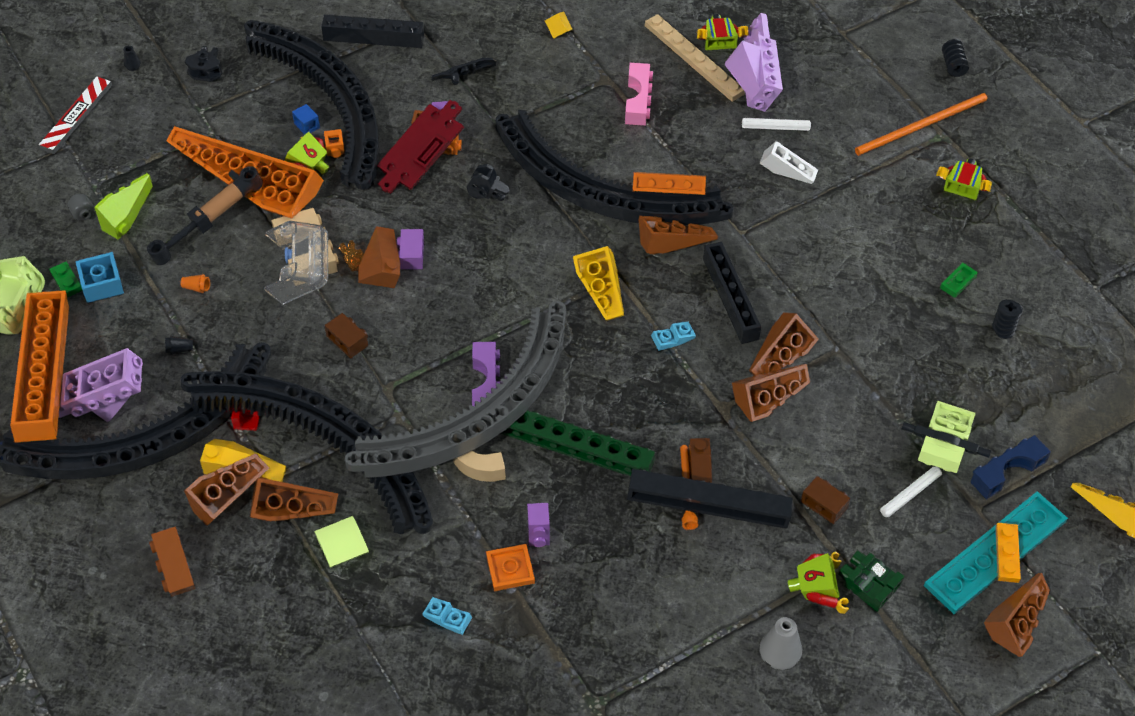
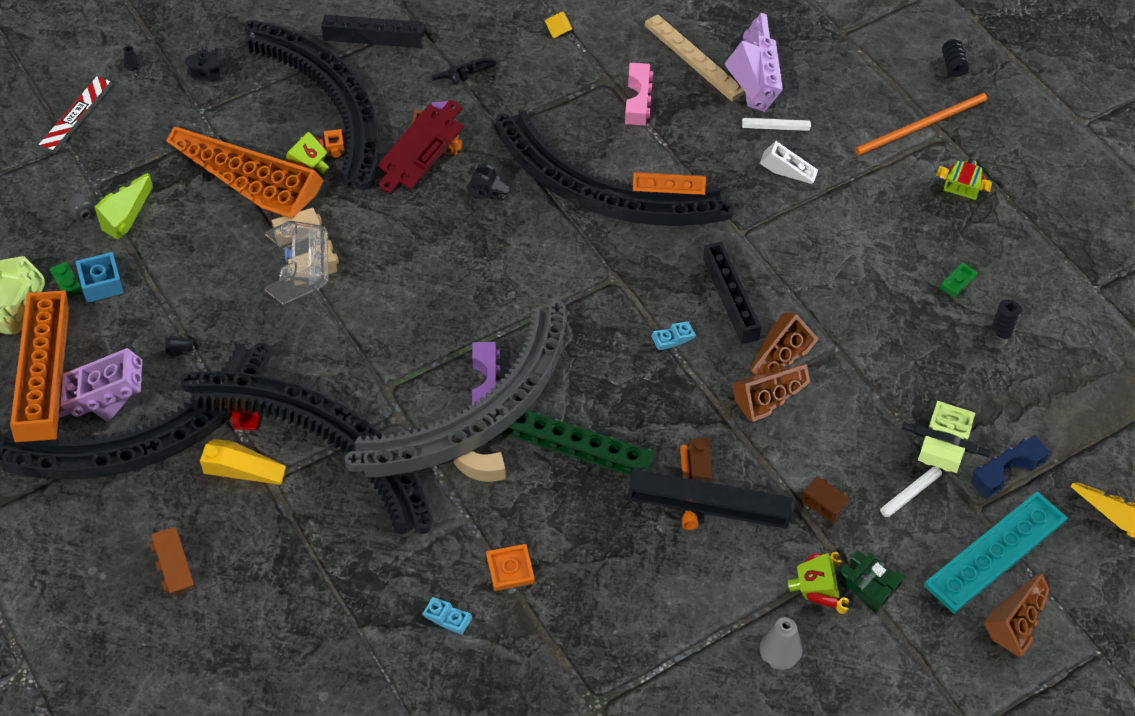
(197, 283): orange cone -> none
(202, 217): black piece -> none
(219, 489): dark orange wedge -> none
(286, 501): dark orange wedge -> none
(306, 119): blue brick -> none
(341, 541): yellowish green slope -> none
(346, 335): reddish brown brick -> none
(351, 255): clear orange plate -> none
(381, 260): dark orange wedge -> none
(411, 248): medium lavender brick -> none
(538, 524): medium lavender brick -> none
(600, 278): yellow wedge -> none
(665, 237): dark orange wedge -> none
(721, 33): torso -> none
(1007, 552): light orange plate -> none

